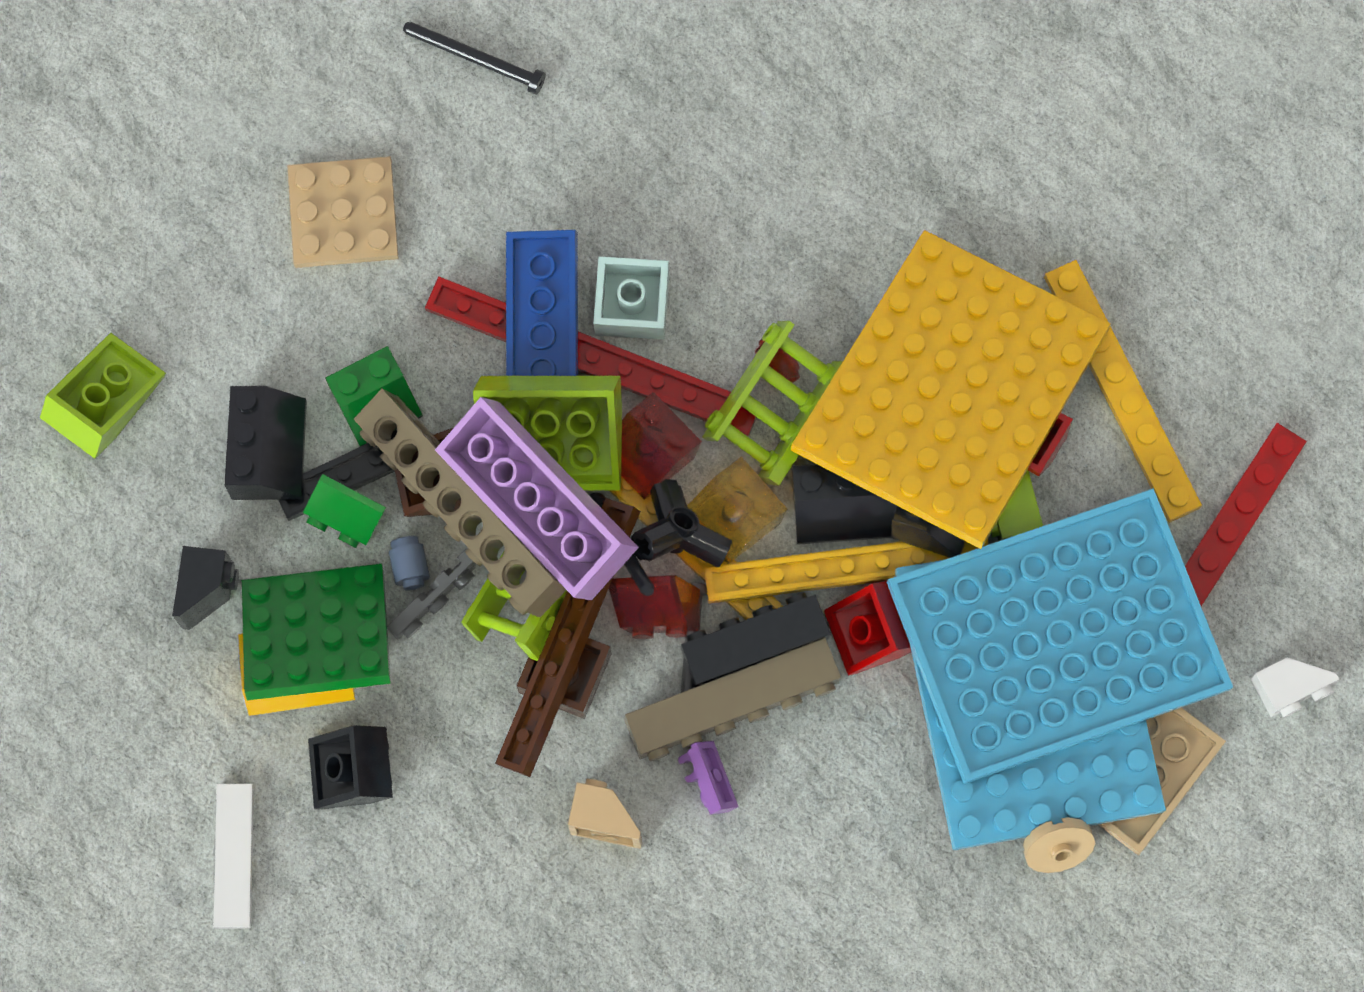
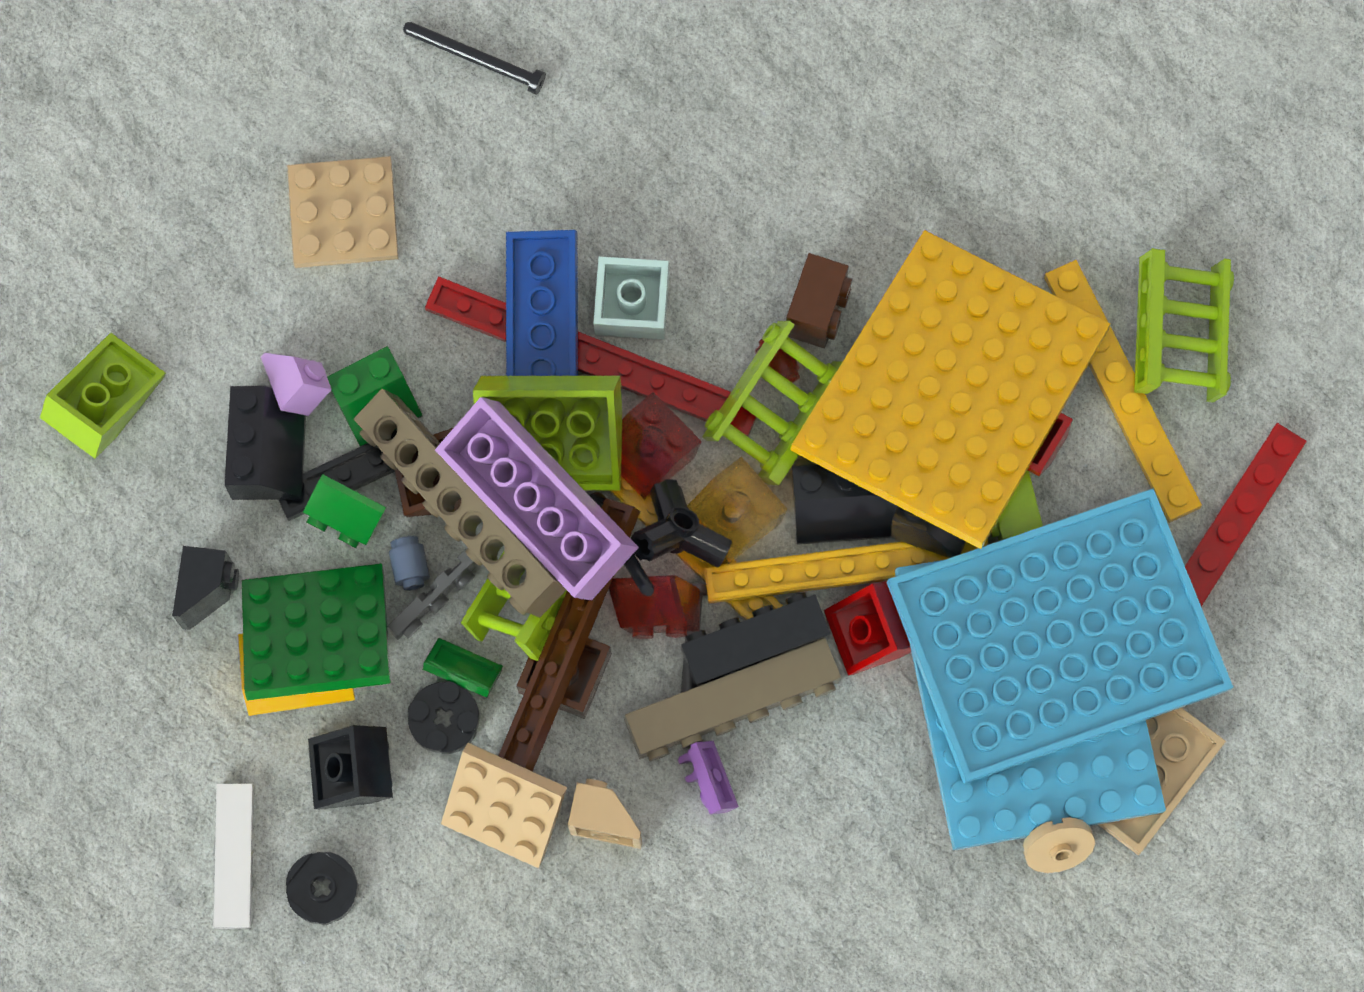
(296, 382): none -> lavender slope
(320, 867): none -> black plate
(424, 711): none -> black plate
(462, 667): none -> green tile
(503, 805): none -> tan plate
(816, 301): none -> reddish brown brick
(1152, 337): none -> lime fence
(1291, 682): white slope -> none

